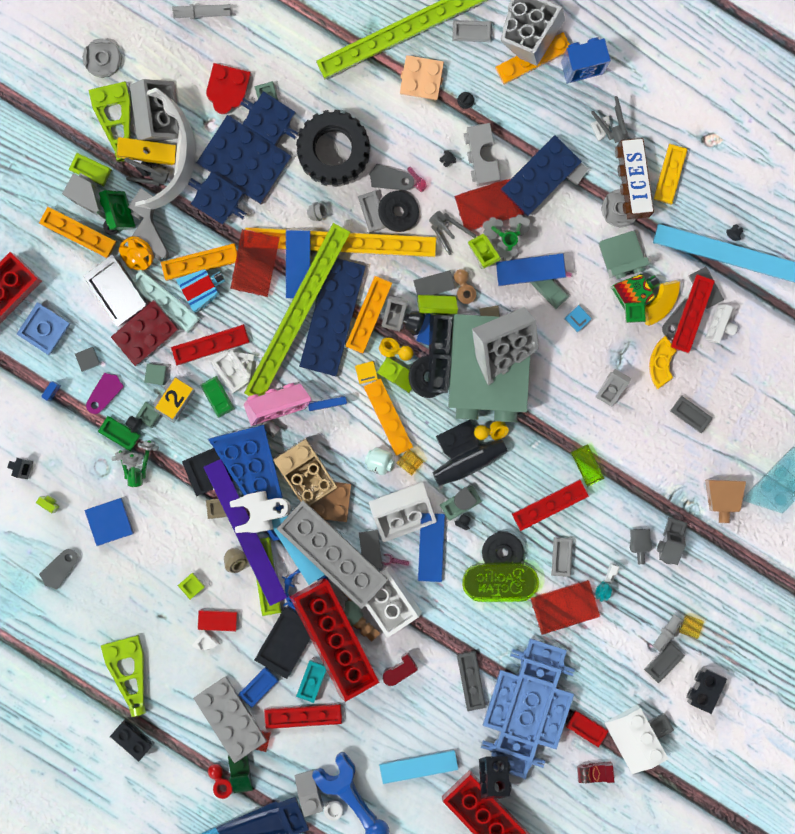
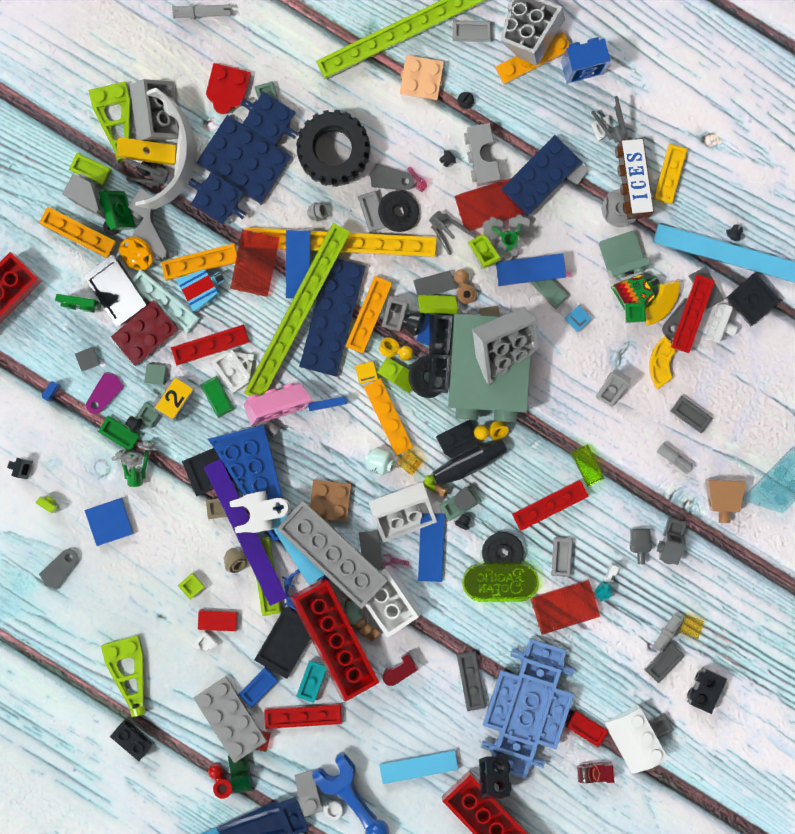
(43, 328): medium blue plate -> none
(72, 302): none -> green plate
(101, 58): light grey tile -> none
(305, 472): tan slope -> none
(429, 483): none -> arm
(674, 458): none -> light grey axle
(752, 299): none -> black plate

